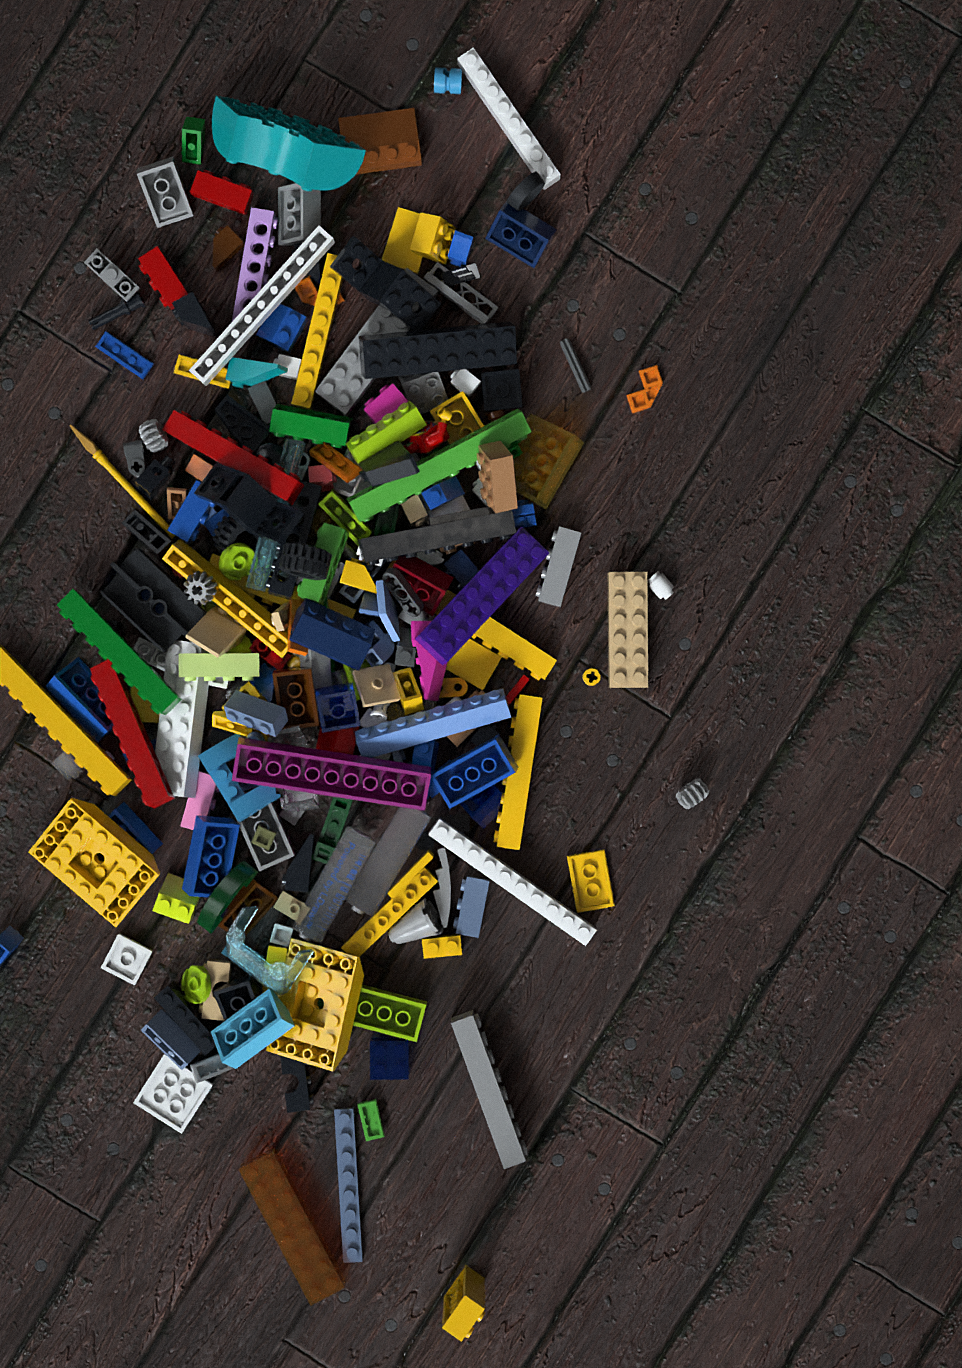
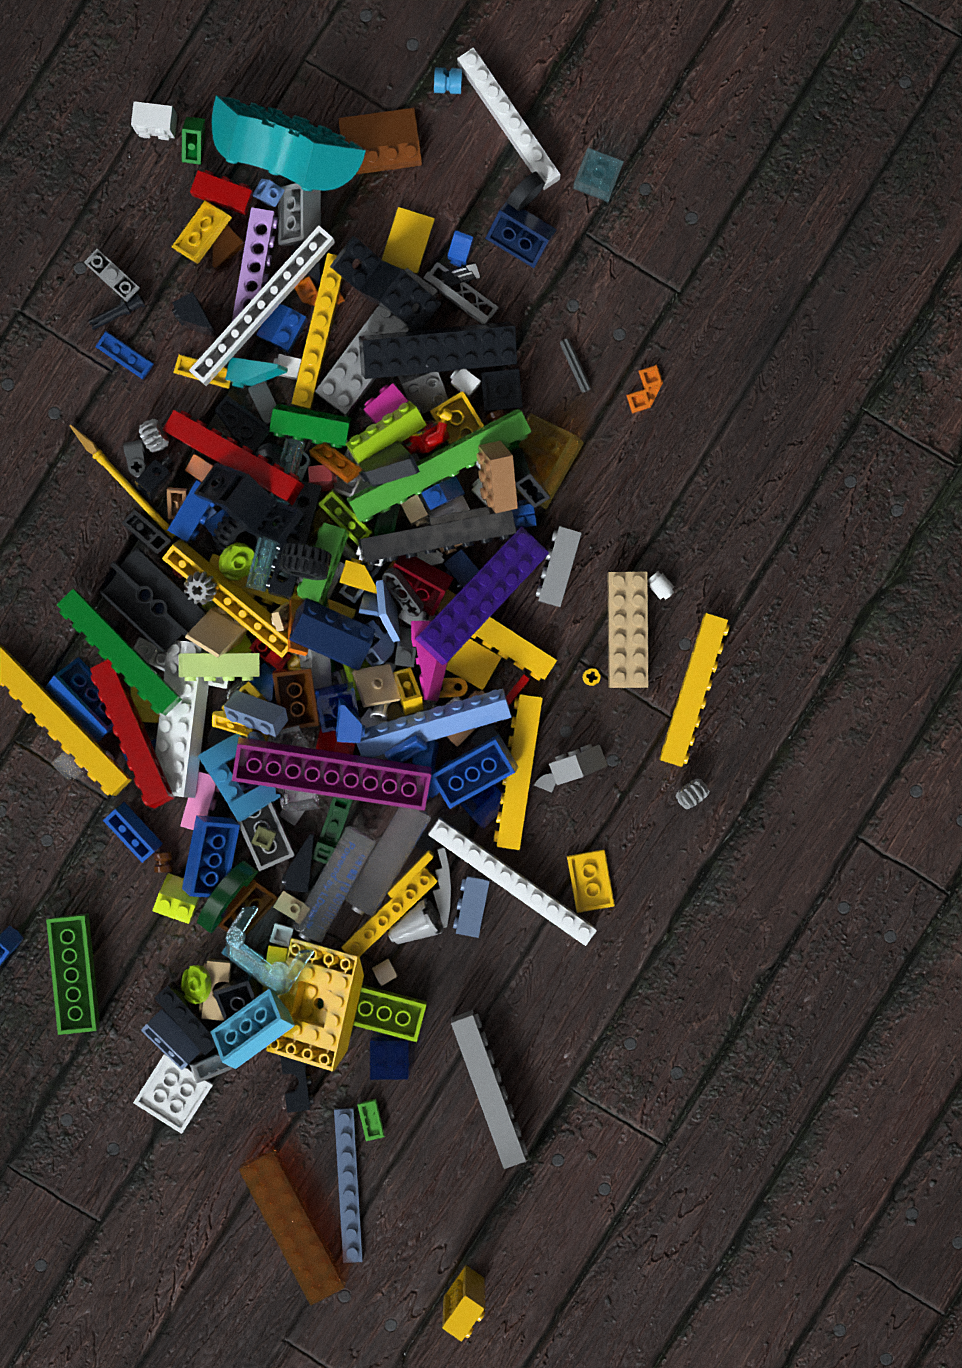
(71, 851): yellow slope -> none
(73, 973): none -> bright green brick
(126, 959): white plate -> none
(154, 120): none -> white brick
(162, 277): red brick -> none
(163, 862): none -> reddish brown wheel
(165, 191): light grey slope -> none
(201, 232): none -> yellow tile
(268, 192): none -> medium blue brick
(349, 724): none -> blue slope
(384, 972): none -> tan slope
(406, 749): none -> blue tile
(432, 238): yellow slope -> none
(442, 946): yellow brick -> none
(528, 479): none -> black slope
(546, 782): none -> light grey tile
(577, 763): none -> light grey brick
(598, 174): none -> clear light blue brick
(693, 690): none -> yellow brick

